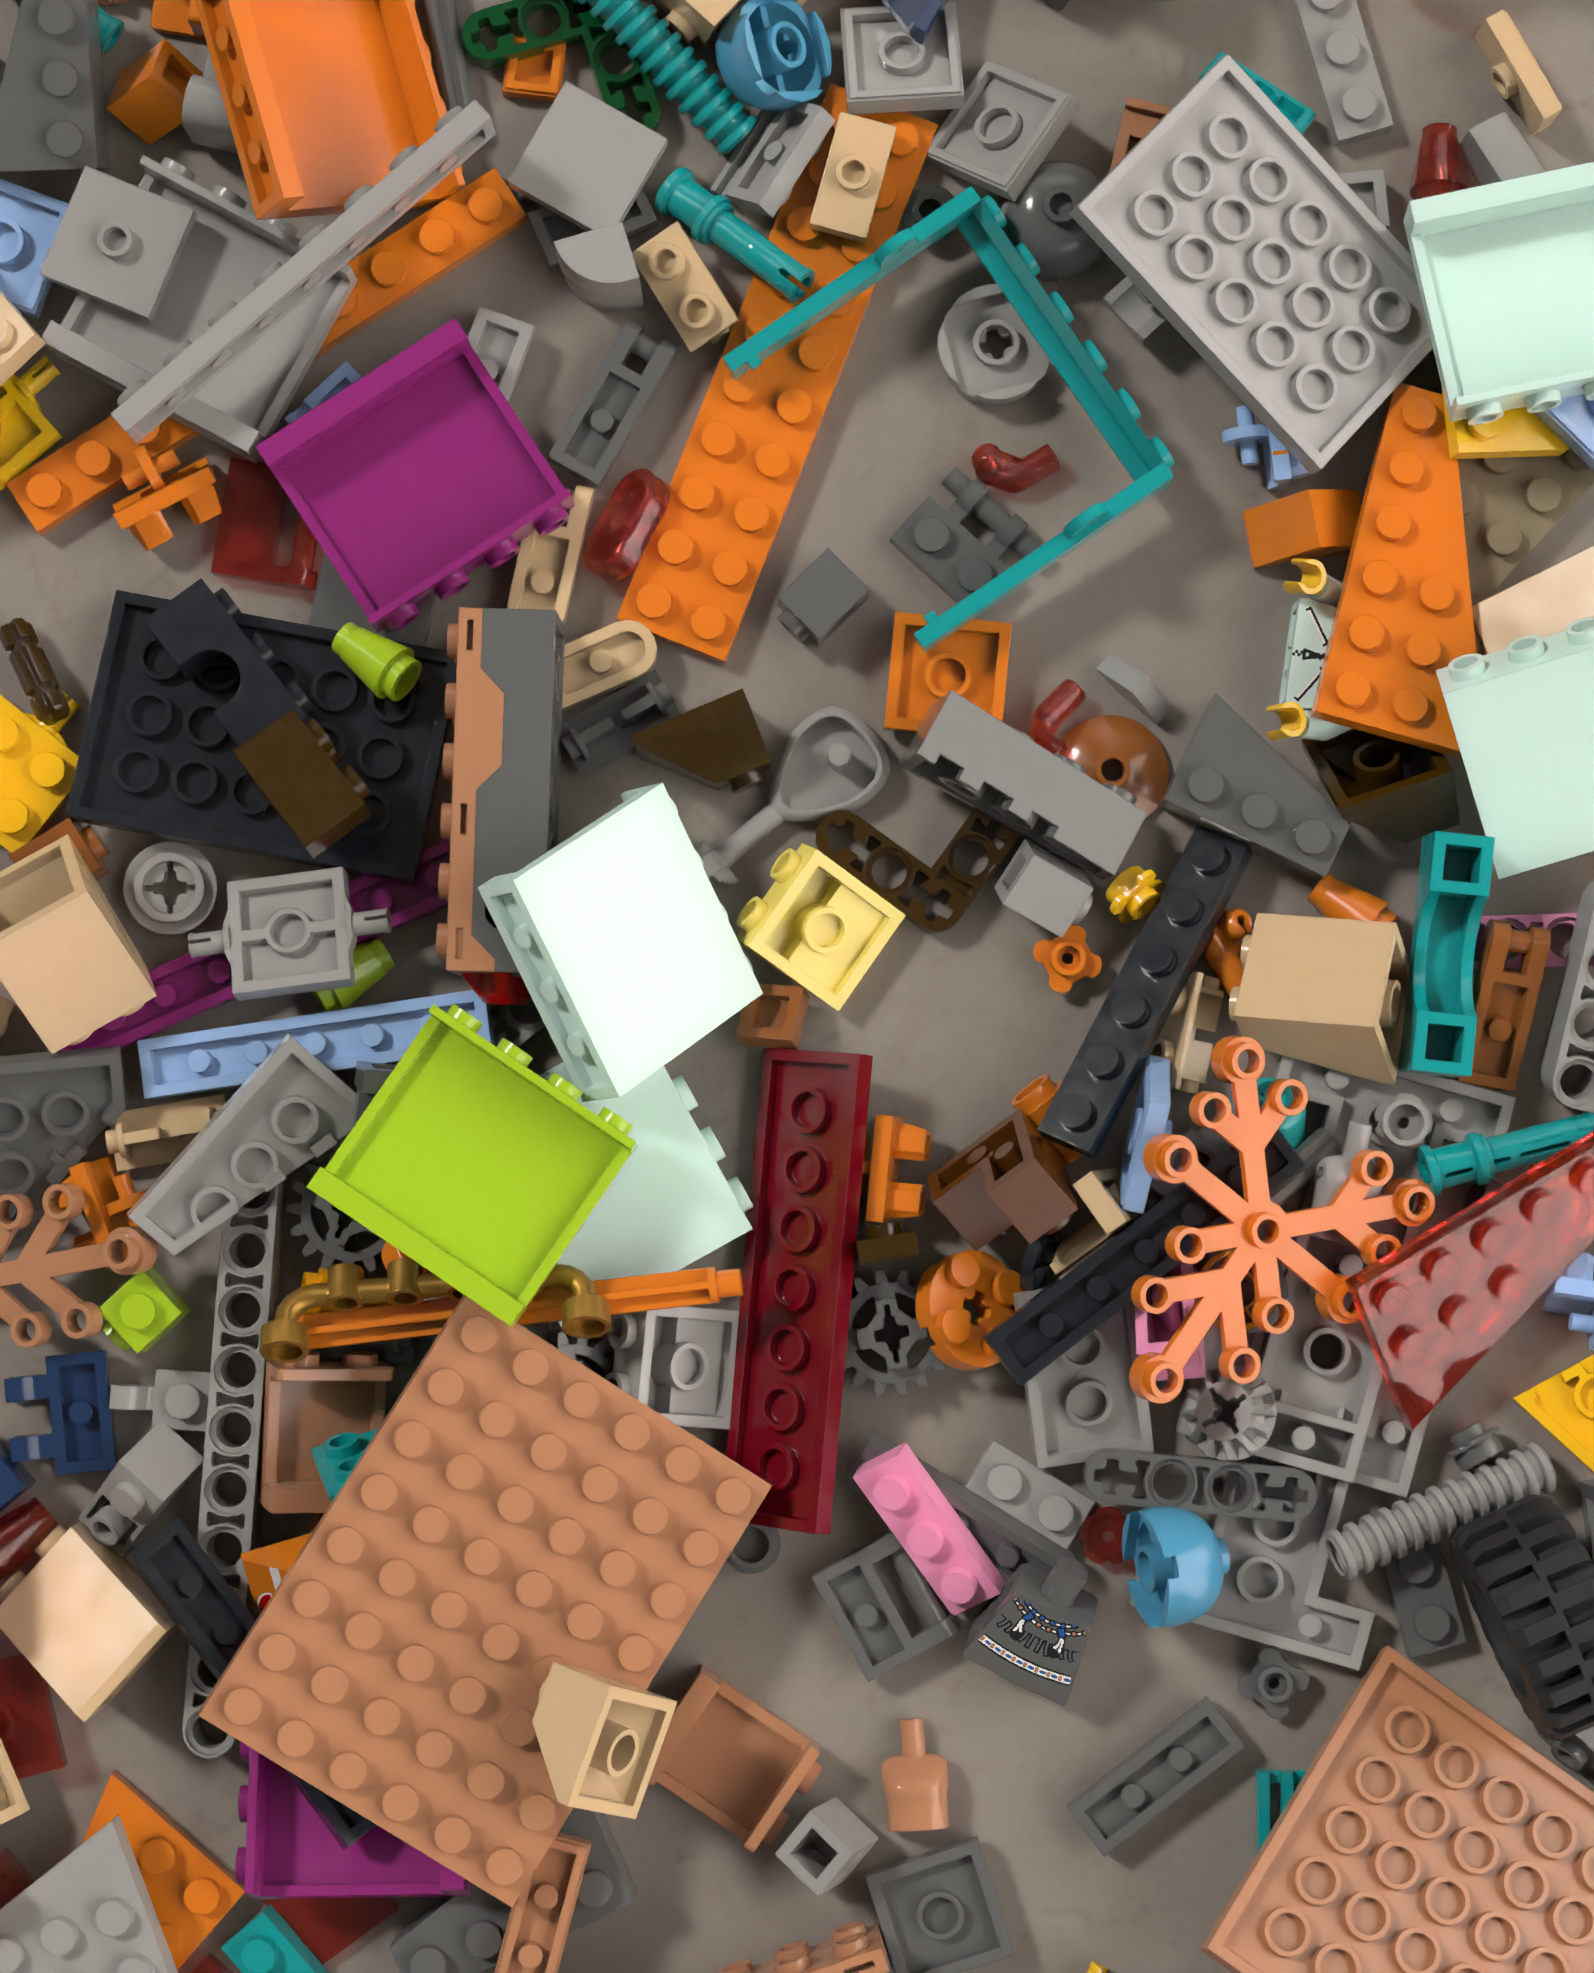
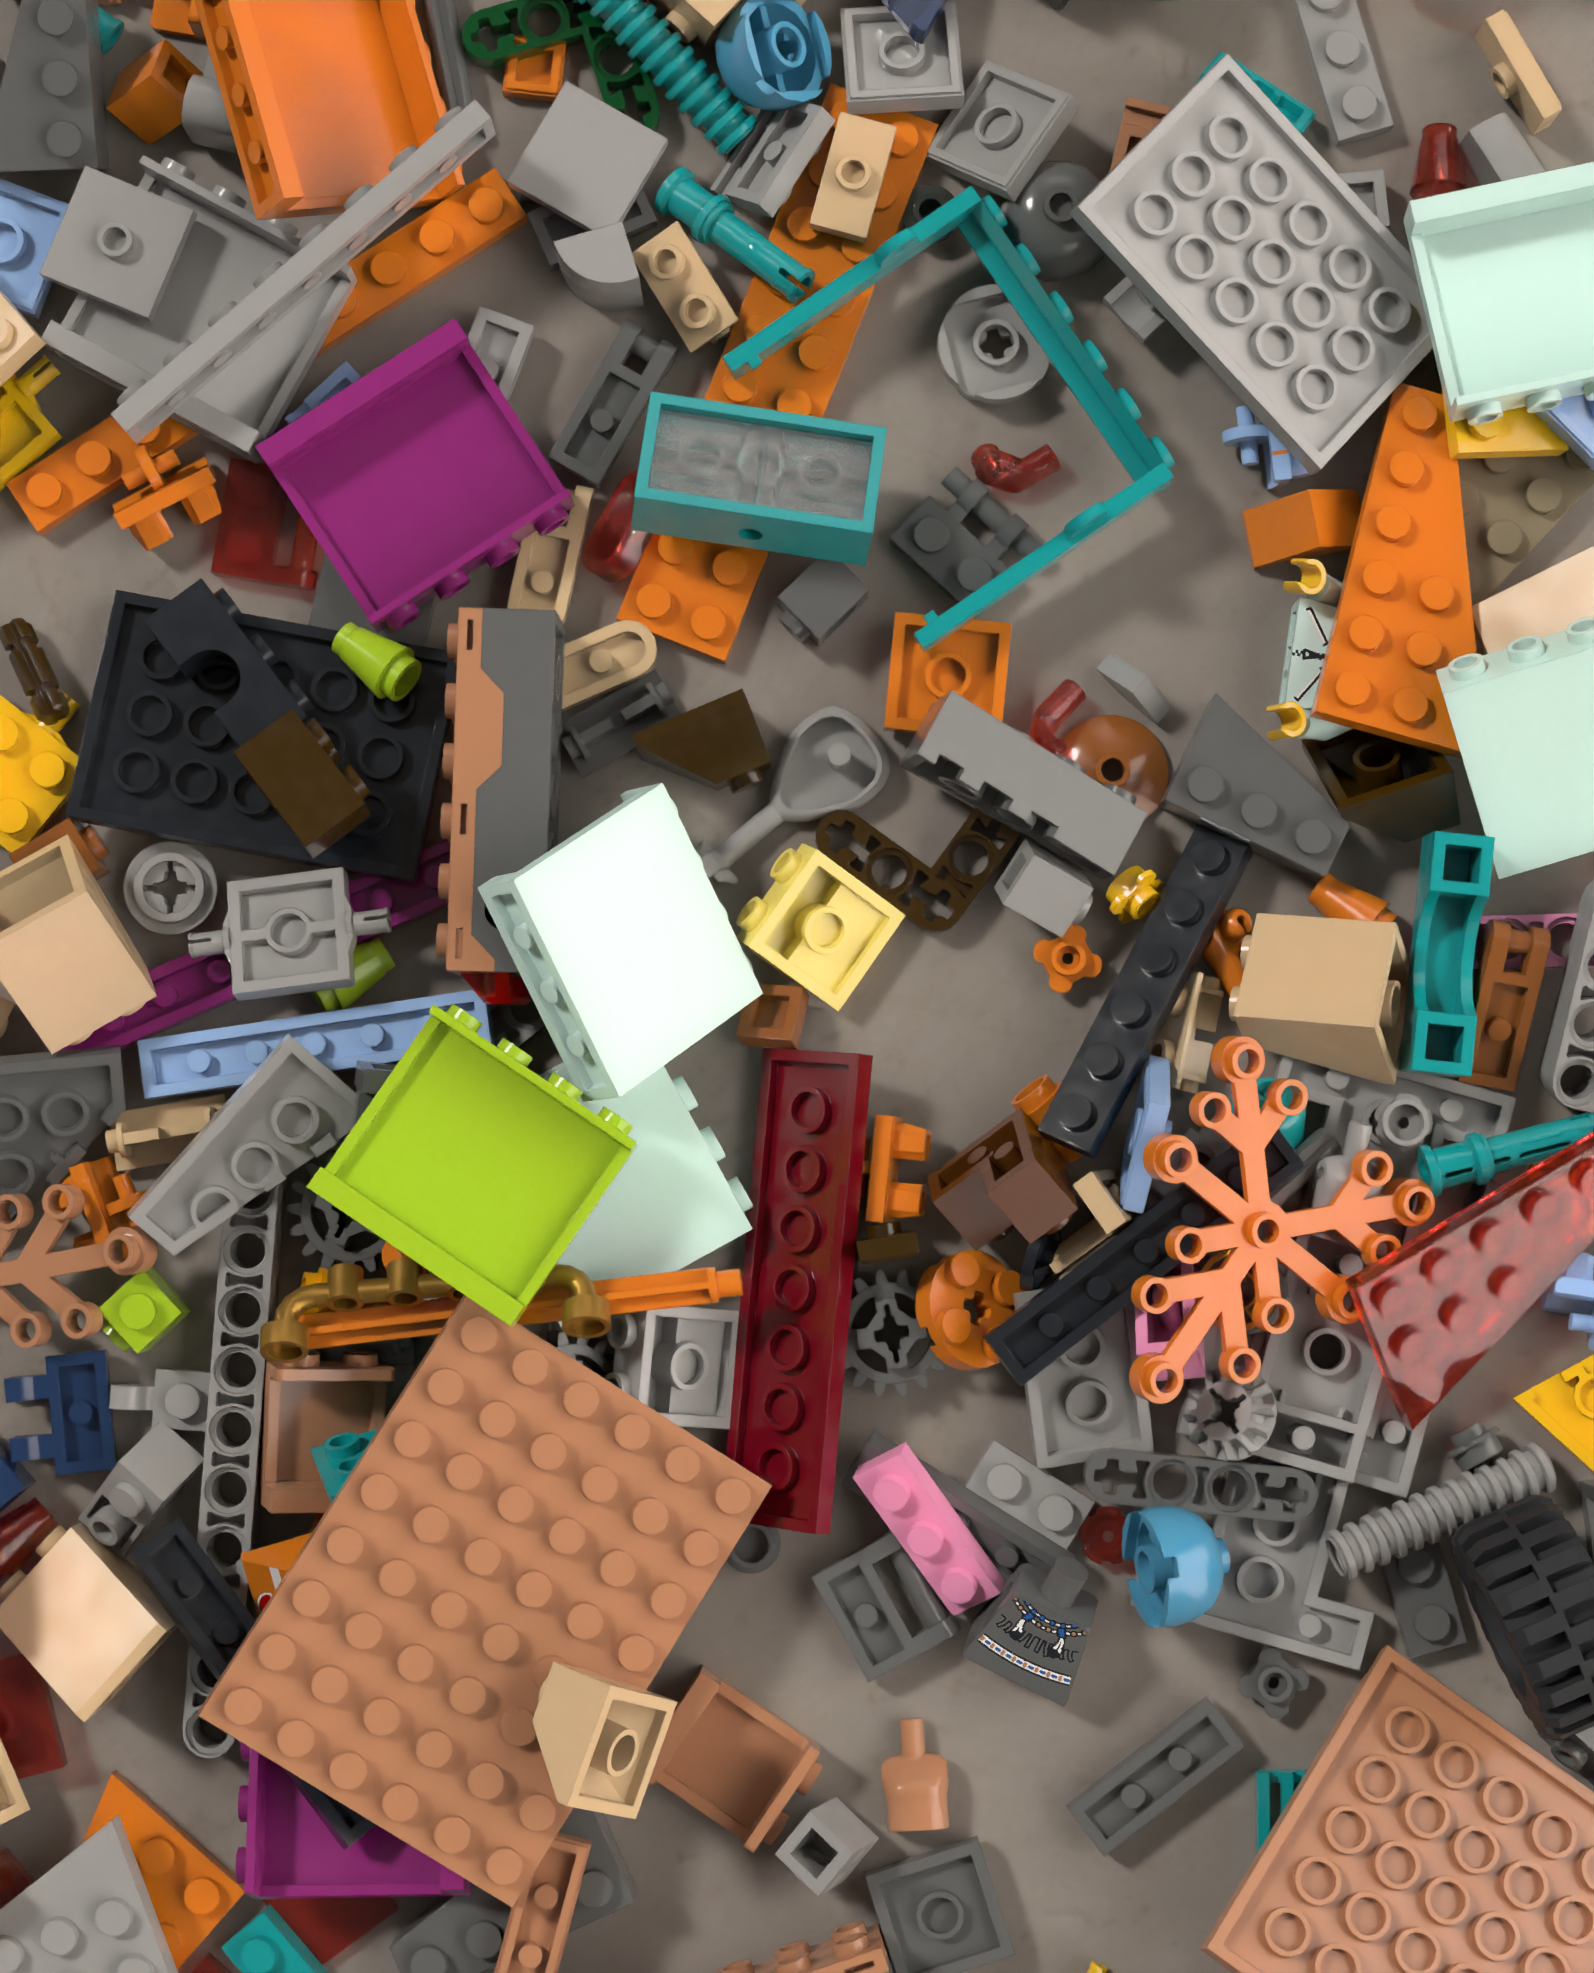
(758, 478): none -> brick

